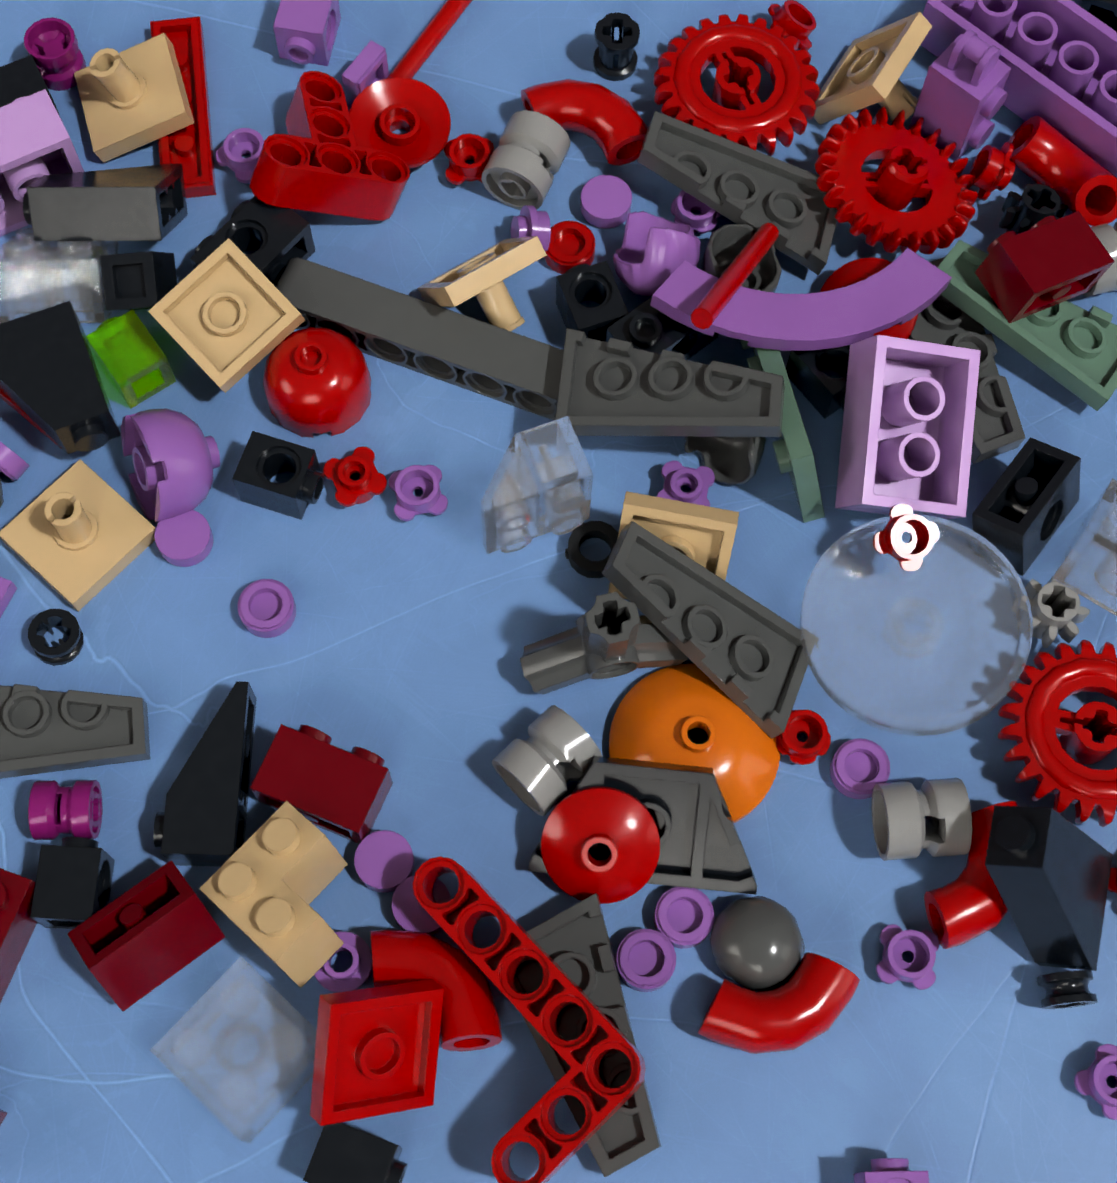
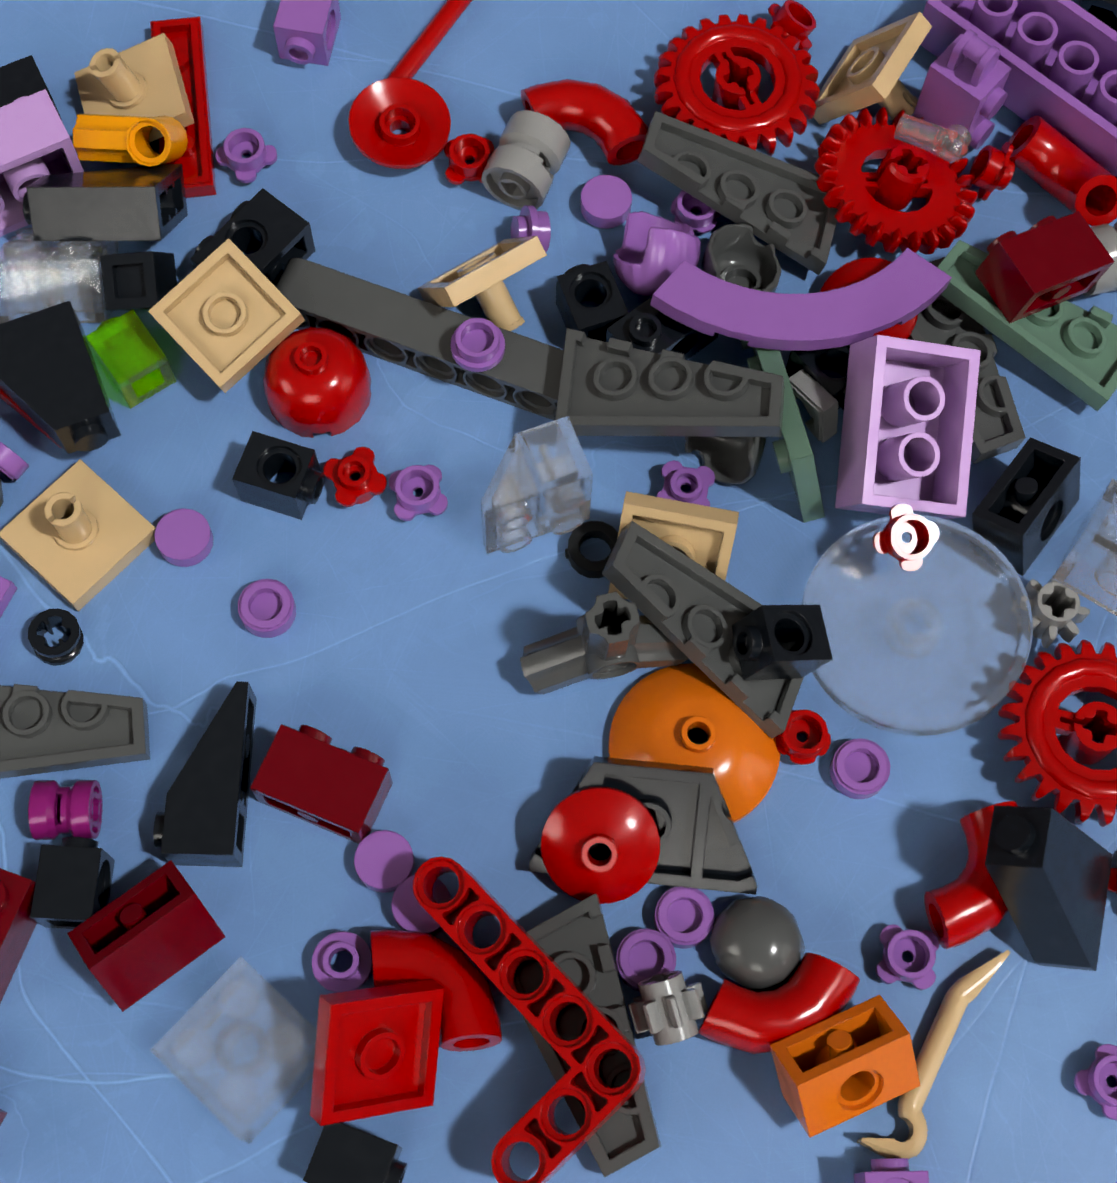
(54, 52): magenta wheel -> none
(127, 139): none -> light orange piece
(169, 461): medium lavender cylinder -> none
(269, 892): tan brick -> none
(320, 163): red beam -> none
(366, 69): medium lavender tile -> none
(477, 345): none -> medium lavender plate
(547, 760): light grey wheel -> none
(570, 246): red tile -> none
(624, 47): black bush -> none
(668, 1008): none -> light grey gear
(734, 276): red bar -> none
(781, 642): none -> black brick
(818, 403): none -> light grey tile
(845, 1065): none -> orange brick
(901, 822): light grey wheel -> none
(930, 1061): none -> tan piece
(946, 143): none -> clear arm
(1029, 208): black gear -> none
(1067, 989): black bush -> none

